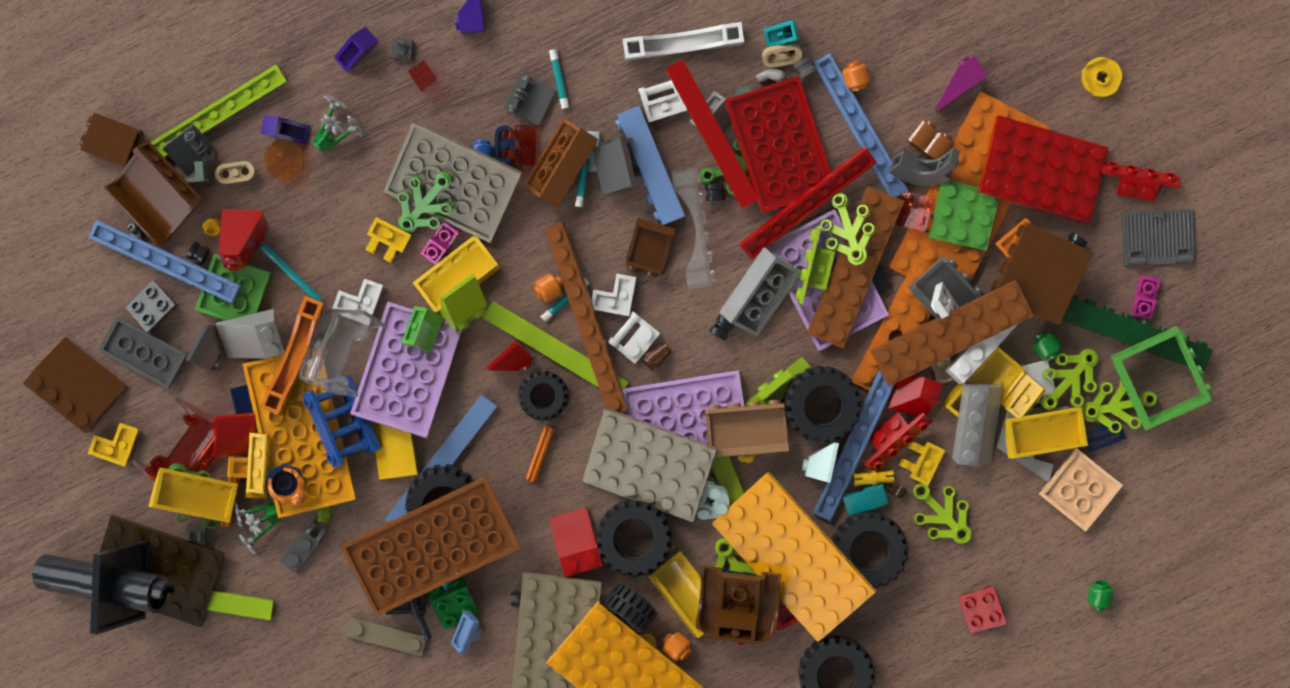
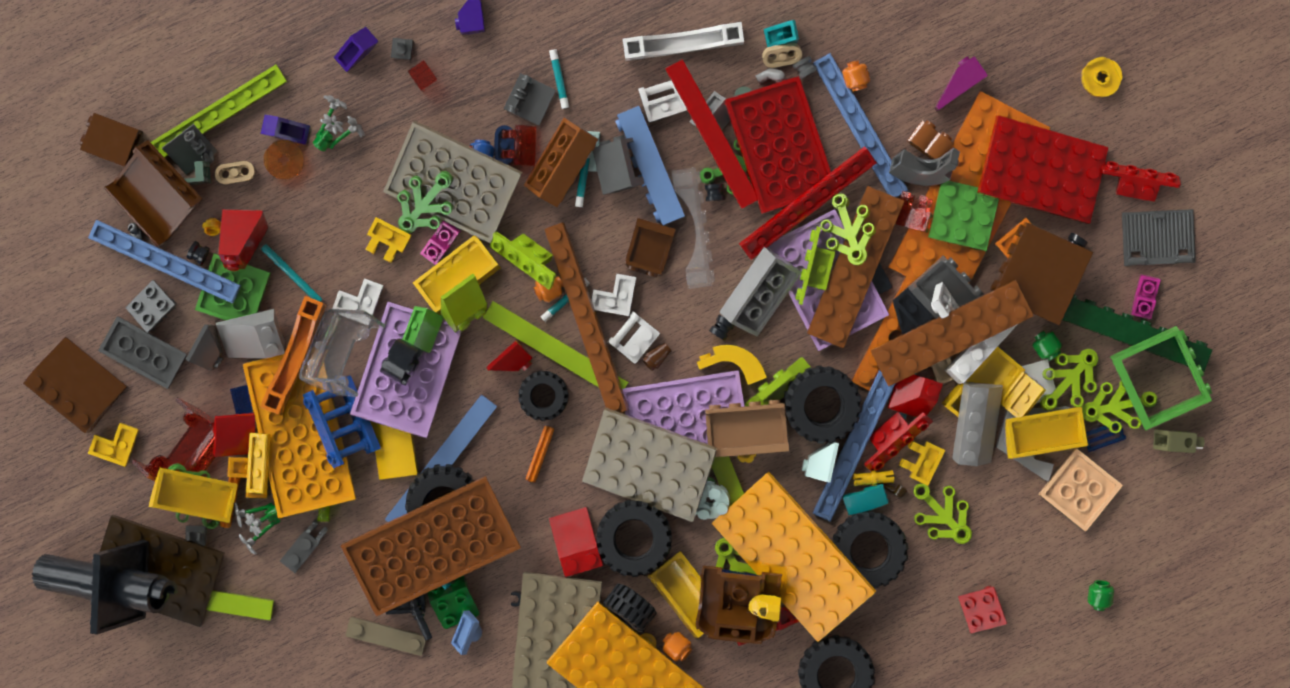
(286, 484): piece -> none
(401, 360): none -> black brick
(526, 256): none -> lime bracket
(744, 359): none -> yellow arch
(766, 607): none -> yellow rock
(910, 311): none -> black wing
(1177, 441): none -> olive torso

